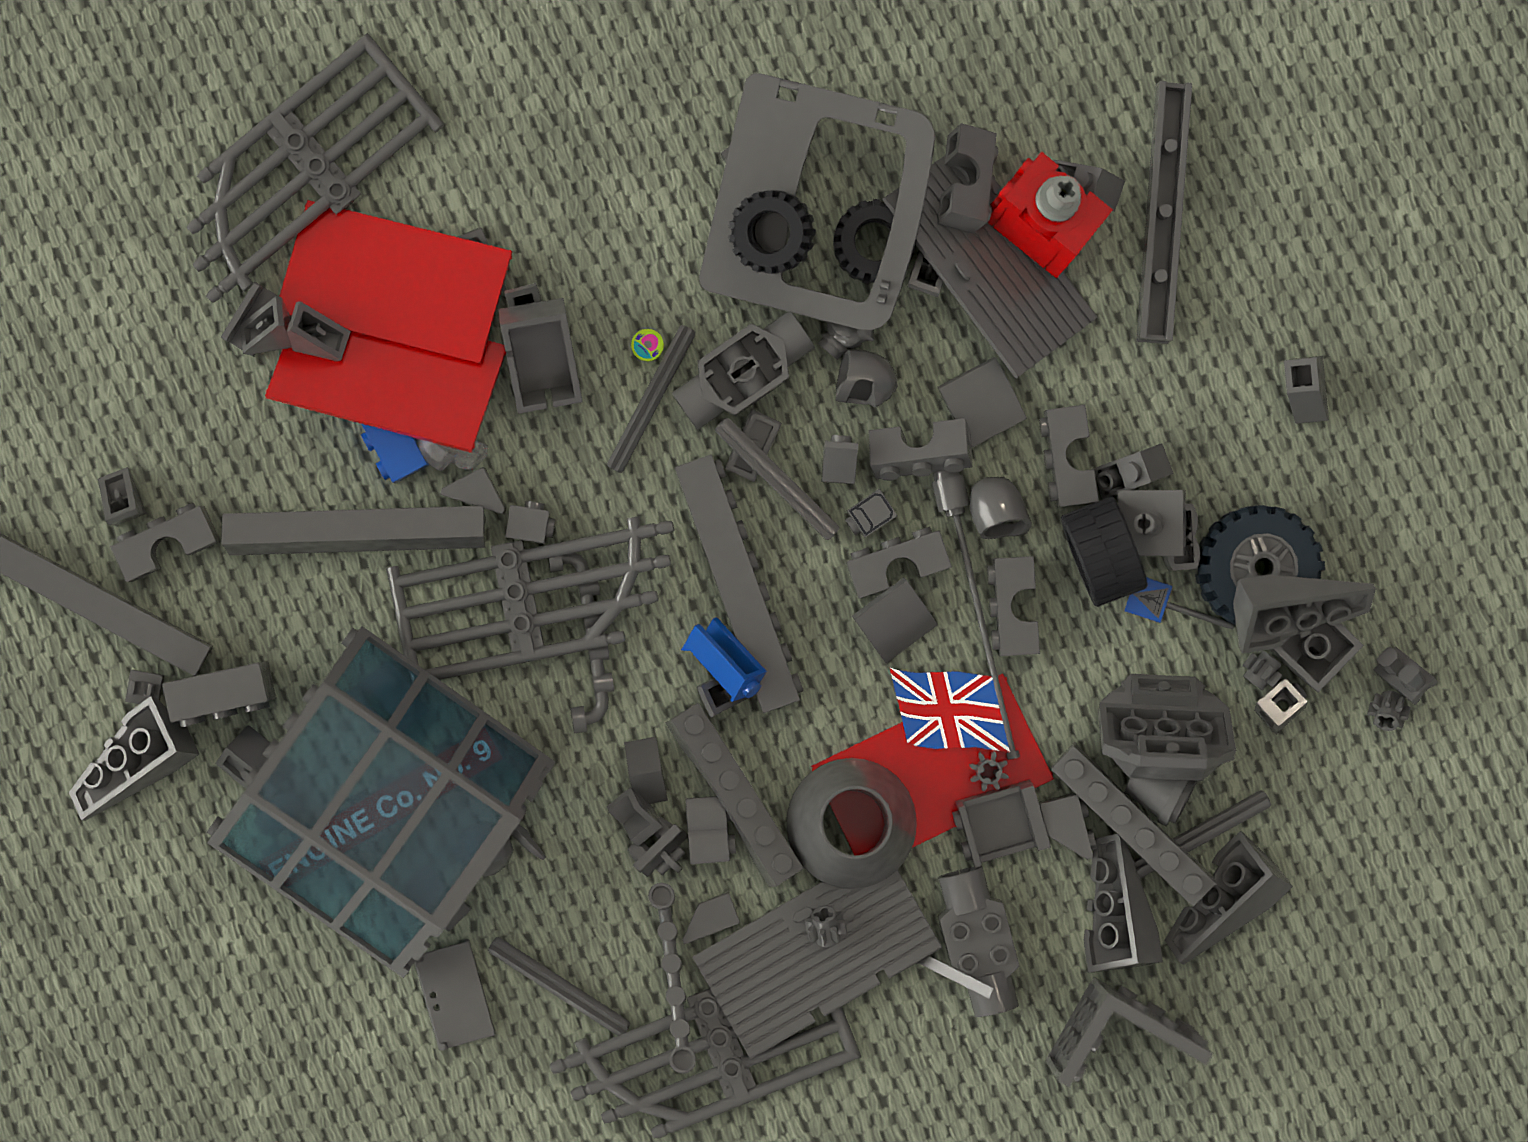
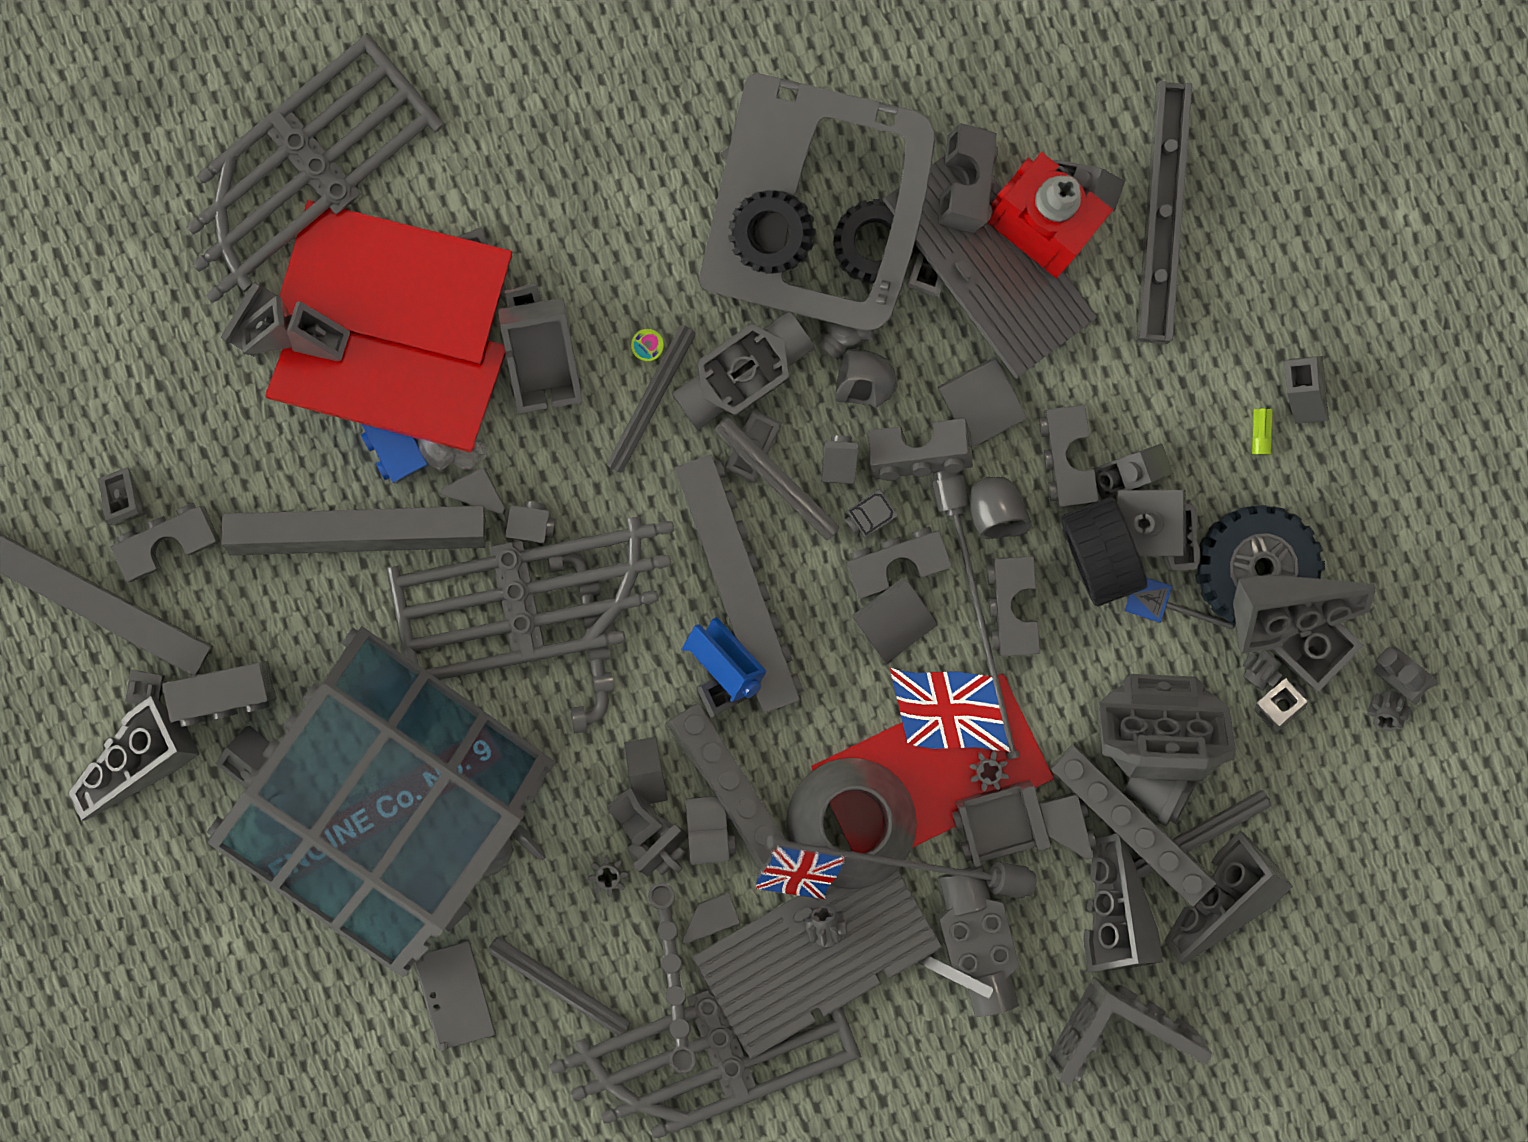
(614, 868): none -> dark grey gear
(812, 869): none -> flag
(1262, 431): none -> lime piece

